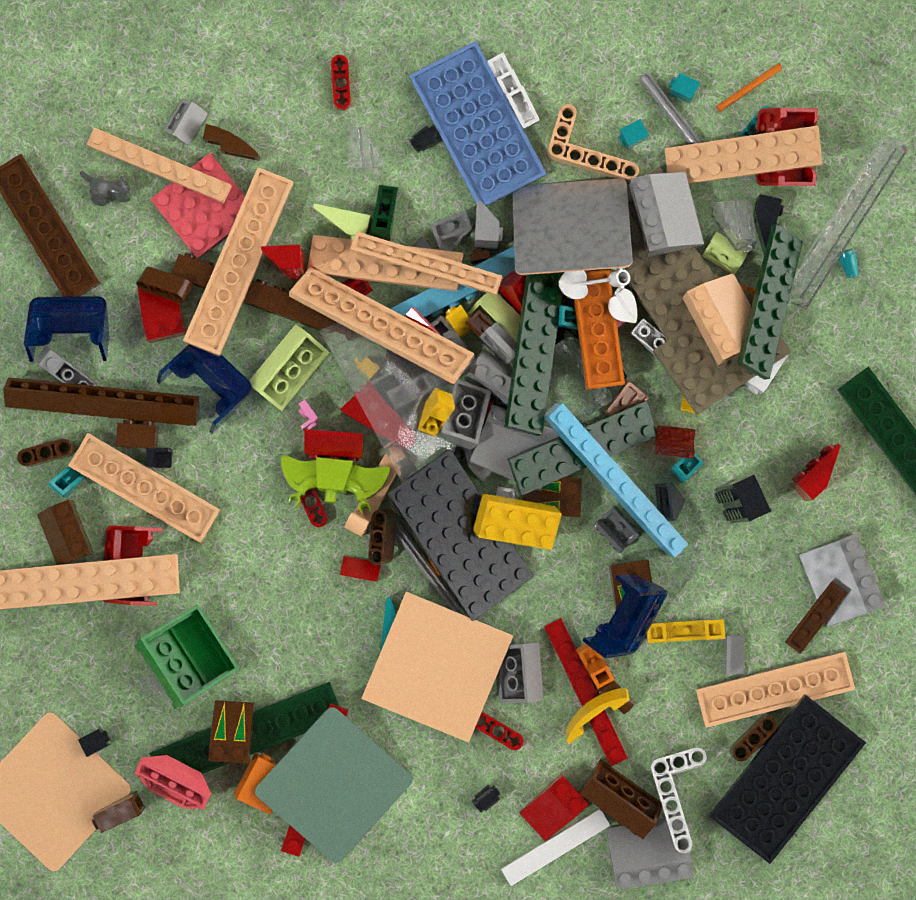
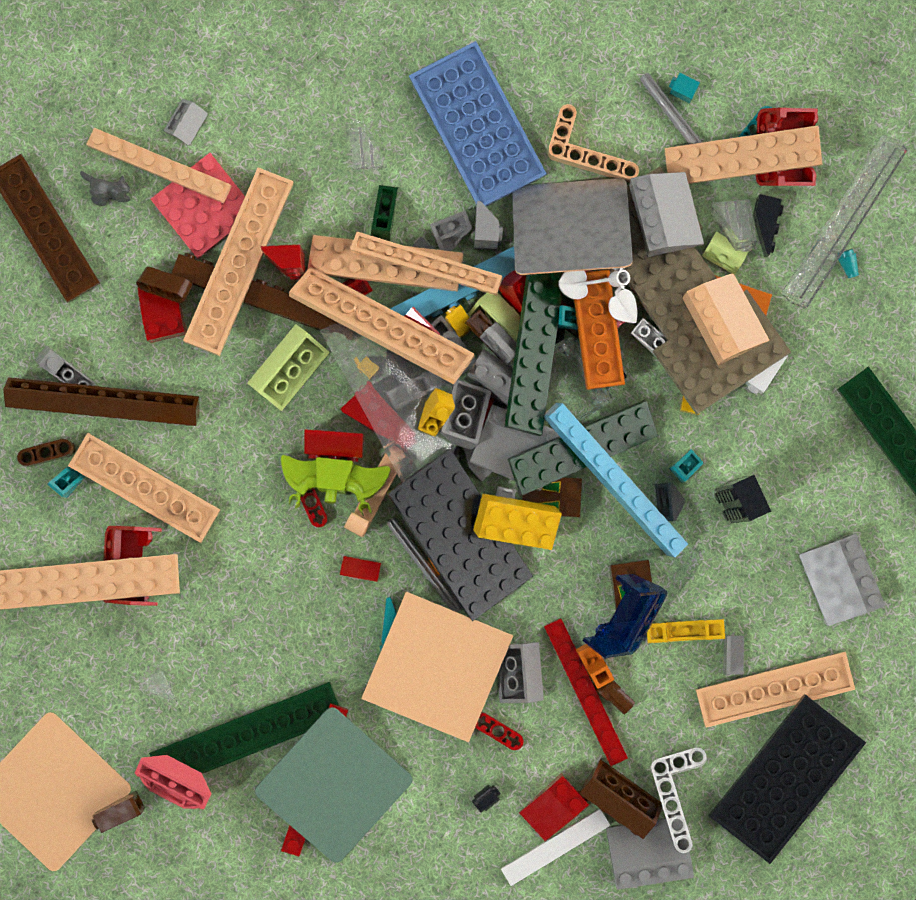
(65, 532): reddish brown slope -> none
(66, 316): clear blue windscreen -> none
(94, 742): black brick -> none
(137, 435): reddish brown brick -> none
(158, 457): black panel -> none
(186, 656): green container -> none
(216, 373): clear blue windscreen -> none
(229, 143): reddish brown slope -> none
(231, 732): reddish brown slope -> none
(254, 774): orange brick -> none
(307, 412): bright pink bracket -> none
(334, 69): red beam -> none
(345, 221): yellowish green slope -> none
(377, 543): reddish brown beam -> none
(424, 139): black brick -> none
(479, 255): reddish brown plate -> none
(513, 90): white slope -> none
(612, 698): yellow slope -> none
(617, 529): dark grey bracket -> none
(625, 397): nougat plate -> none
(633, 134): teal brick -> none
(675, 441): clear red bracket -> none
(743, 740): reddish brown beam -> none
(749, 87): orange bar -> none
(770, 302): plate -> none
(816, 617): reddish brown tile -> none
(817, 475): red slope -> none

